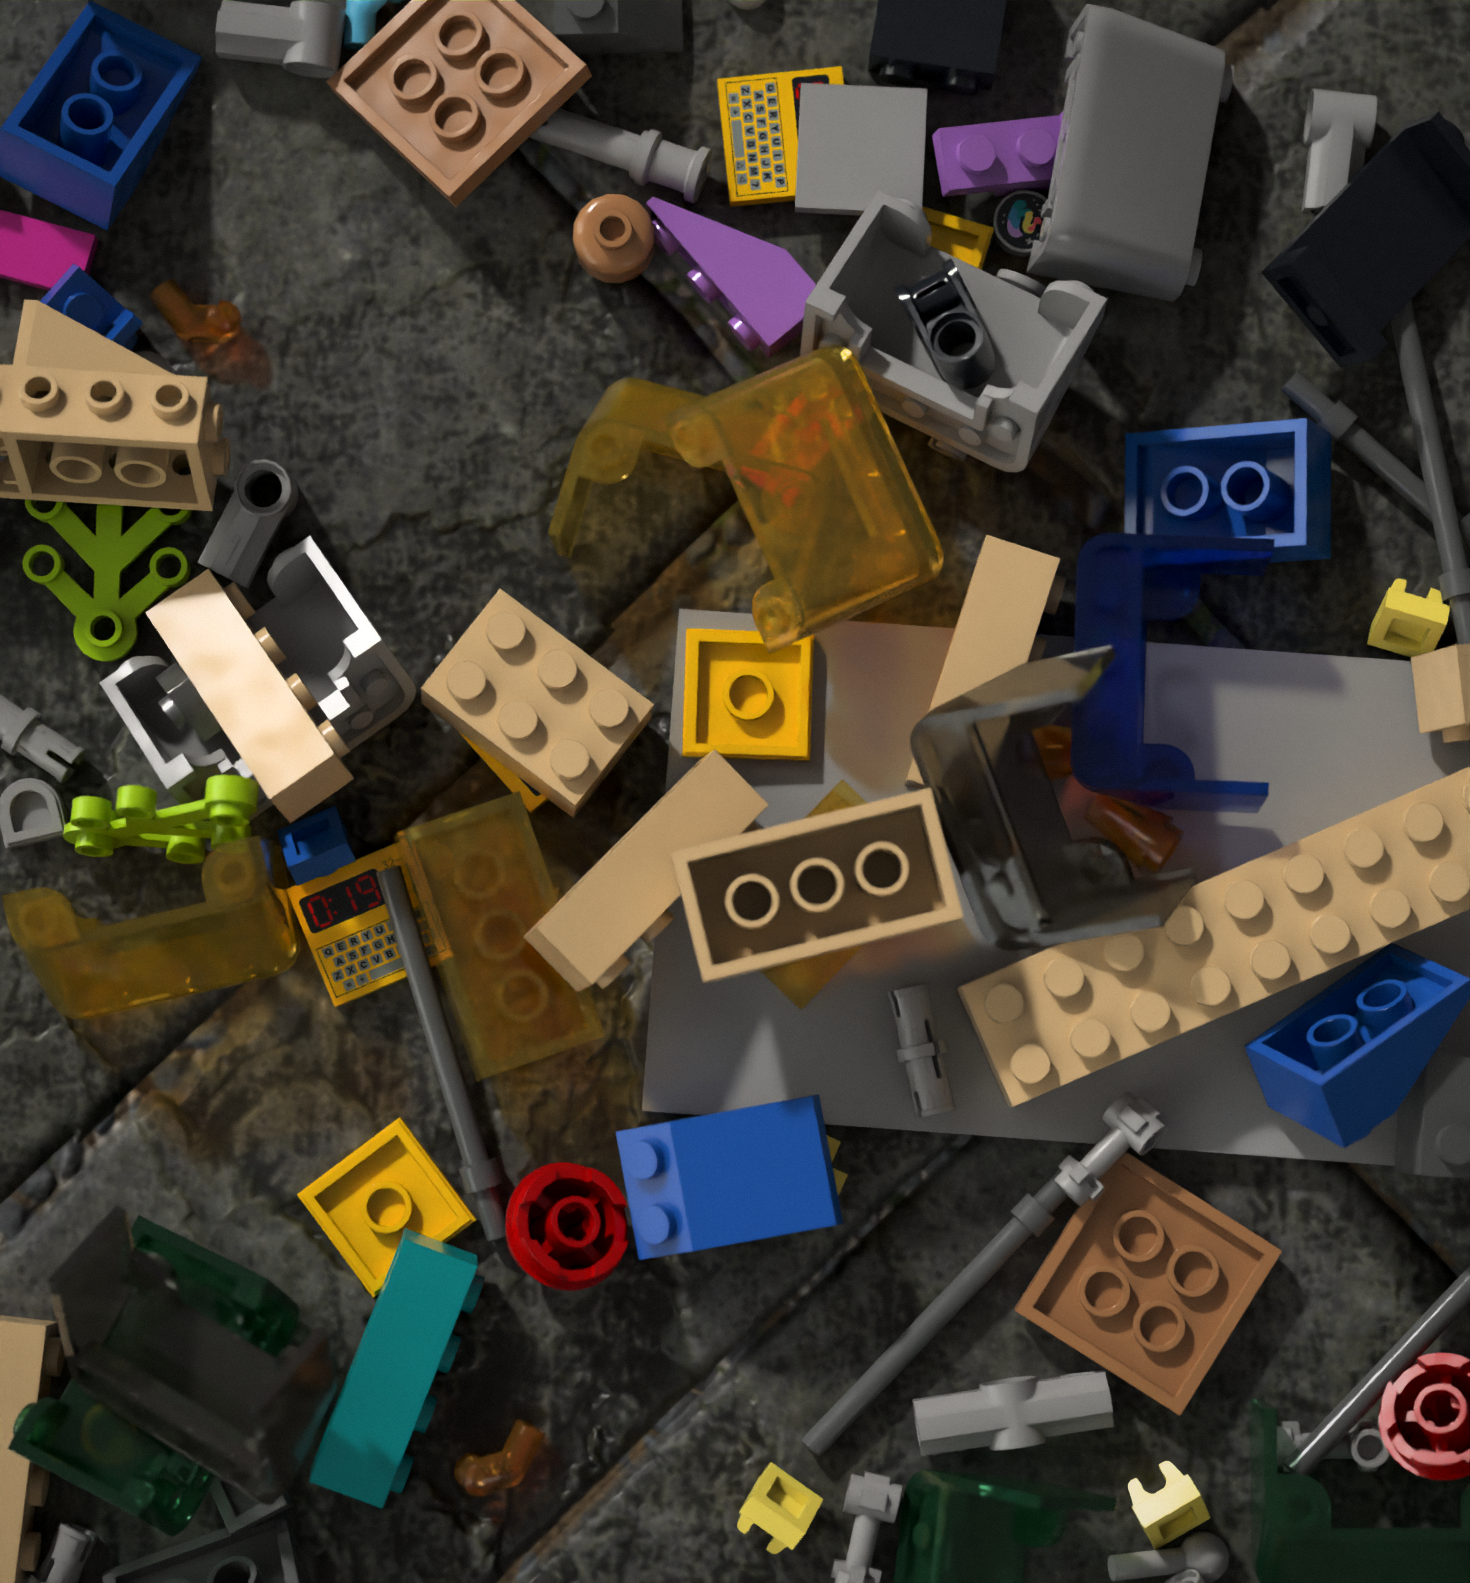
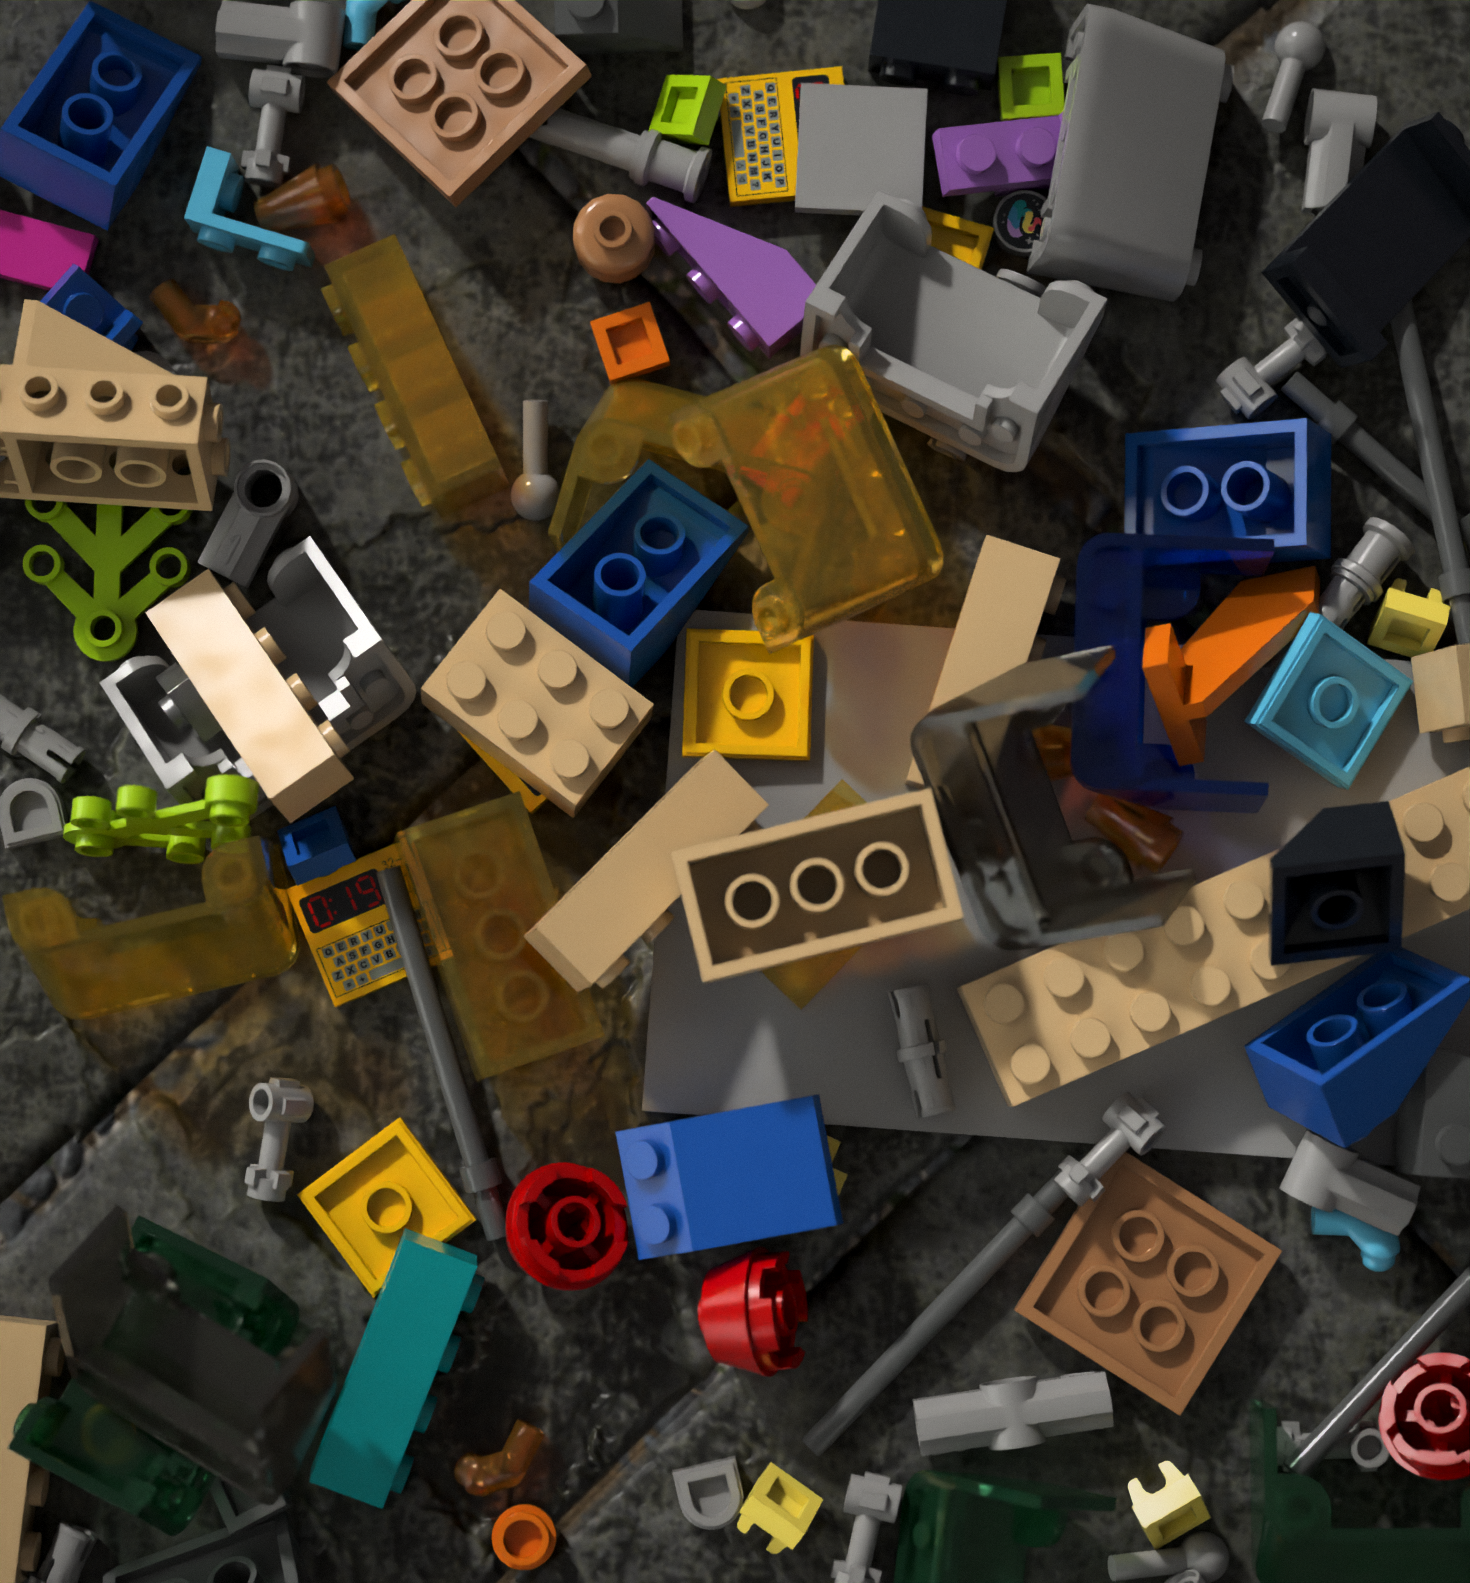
(220, 190): none -> medium azure bracket
(276, 92): none -> light grey bar
(277, 1105): none -> light grey bar
(306, 200): none -> clear orange cone
(410, 363): none -> clear yellow brick
(524, 1537): none -> orange plate
(535, 491): none -> light grey bar
(630, 342): none -> orange plate
(636, 571): none -> blue slope
(688, 108): none -> lime plate
(710, 1493): none -> light grey tile
(753, 1312): none -> red cone
(946, 318): black piece -> none
(1030, 86): none -> lime plate
(1223, 653): none -> orange piece
(1250, 388): none -> light grey bar
(1298, 49): none -> light grey bar
(1328, 701): none -> medium azure tile
(1338, 887): none -> black slope
(1340, 1179): none -> light grey piece
(1358, 577): none -> light grey pin
(1376, 1246): none -> medium azure arm

